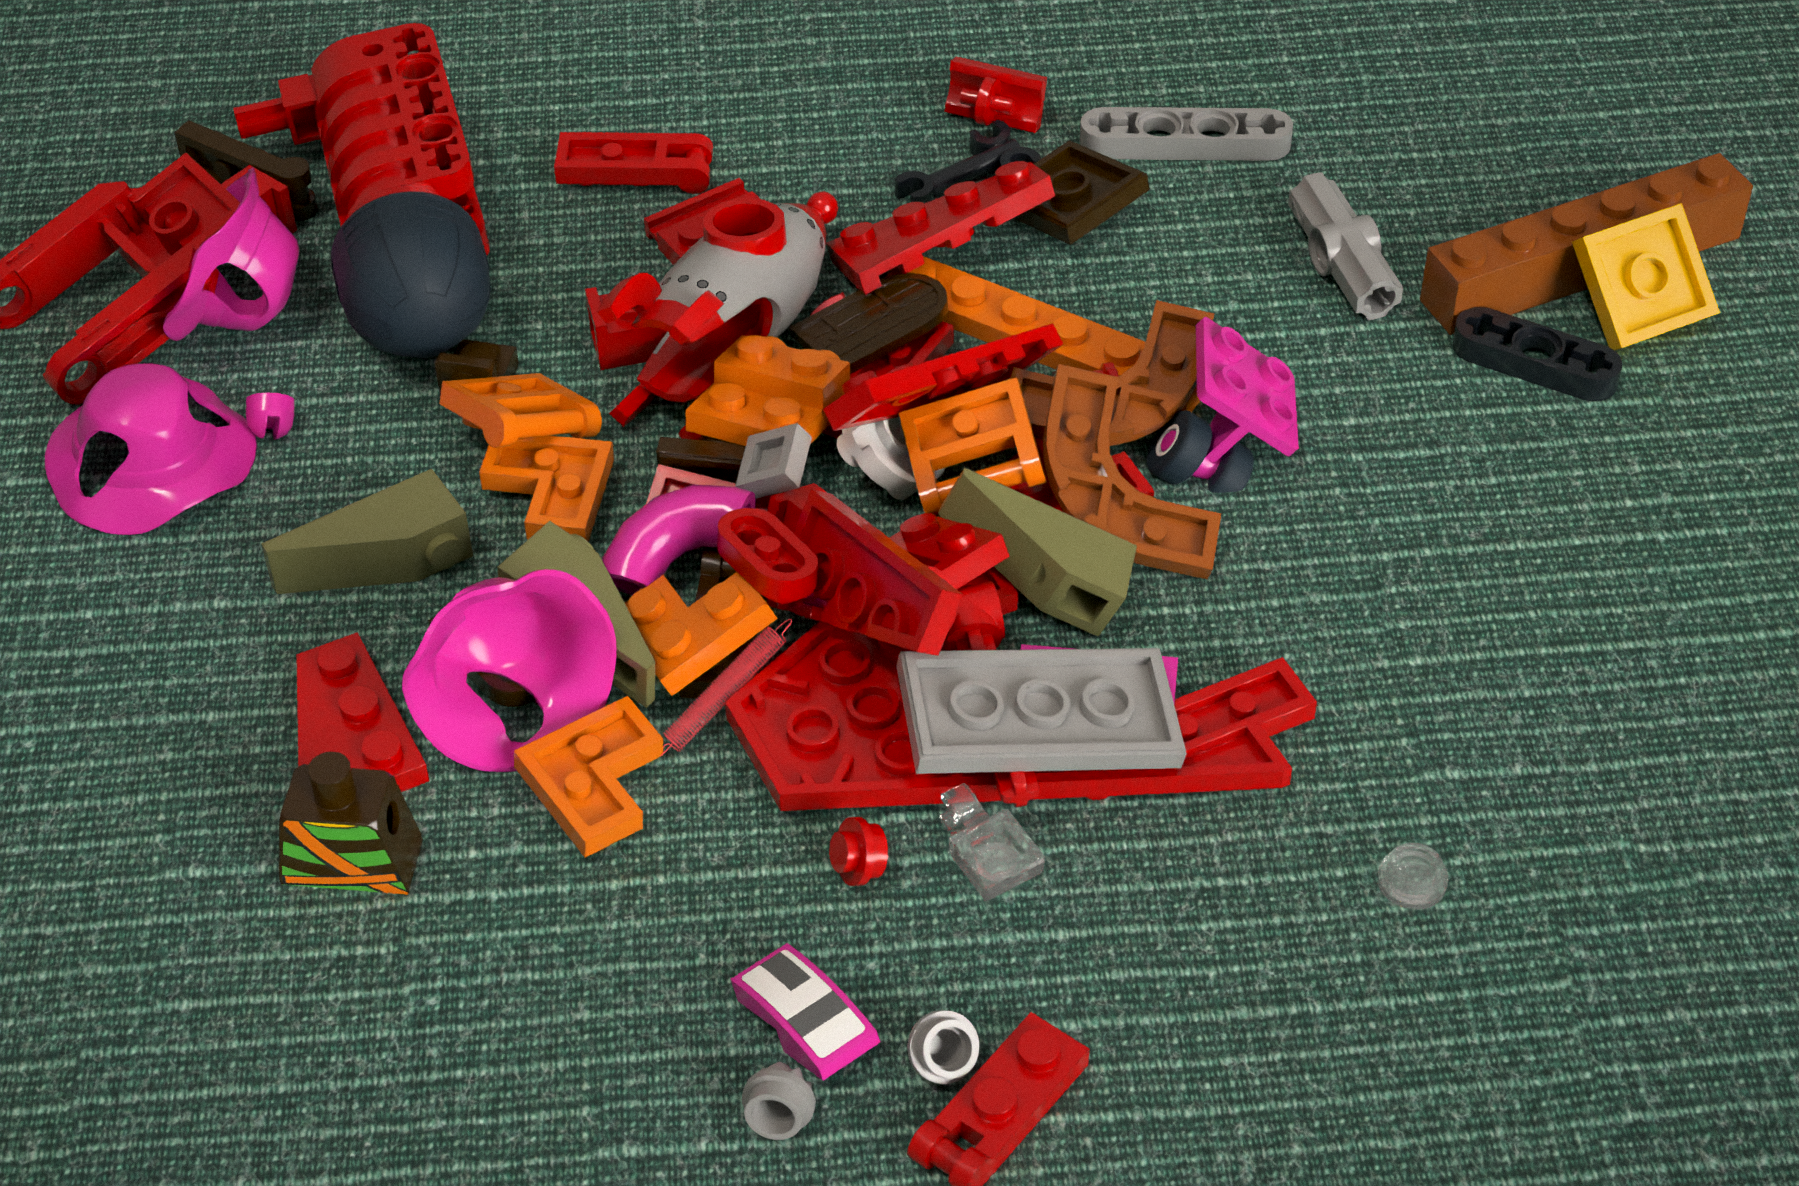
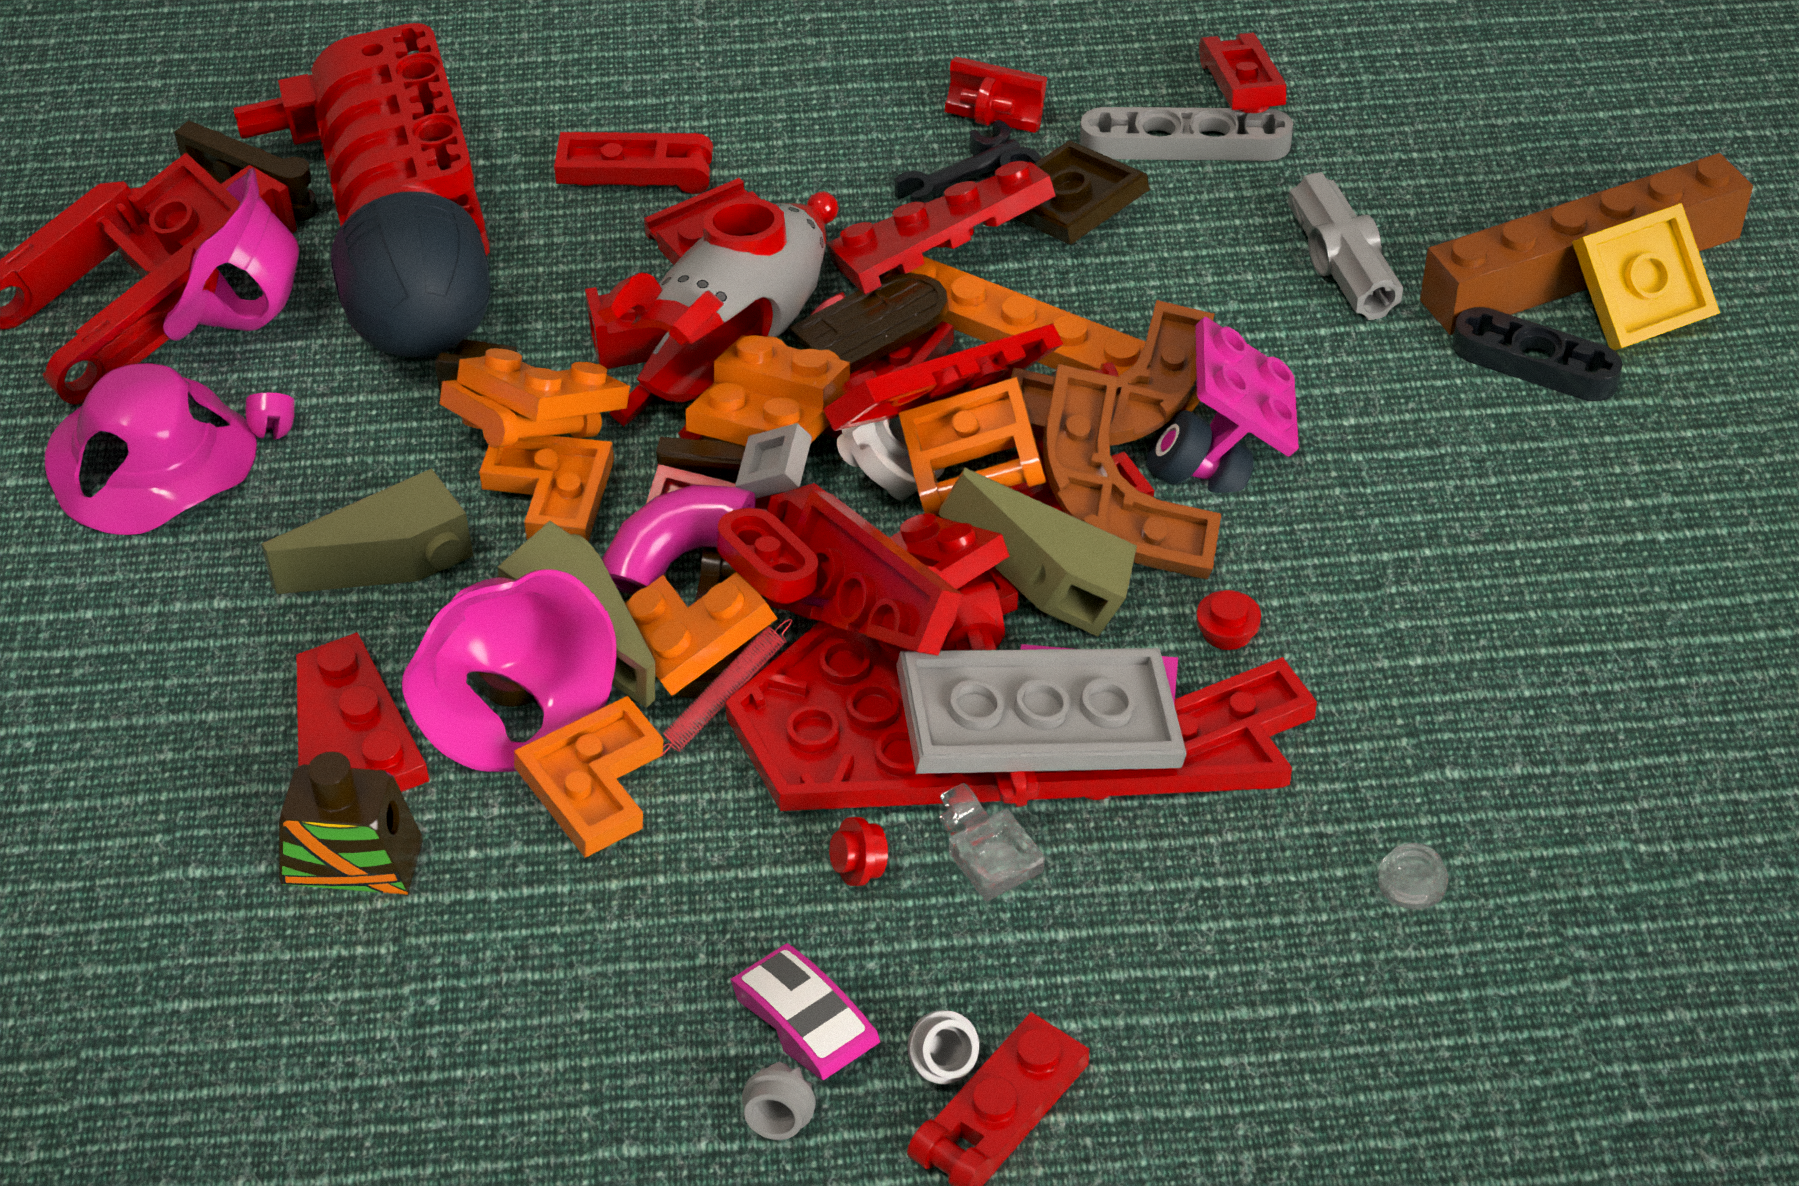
(542, 392): none -> orange plate
(1228, 619): none -> red plate
(1243, 72): none -> red plate

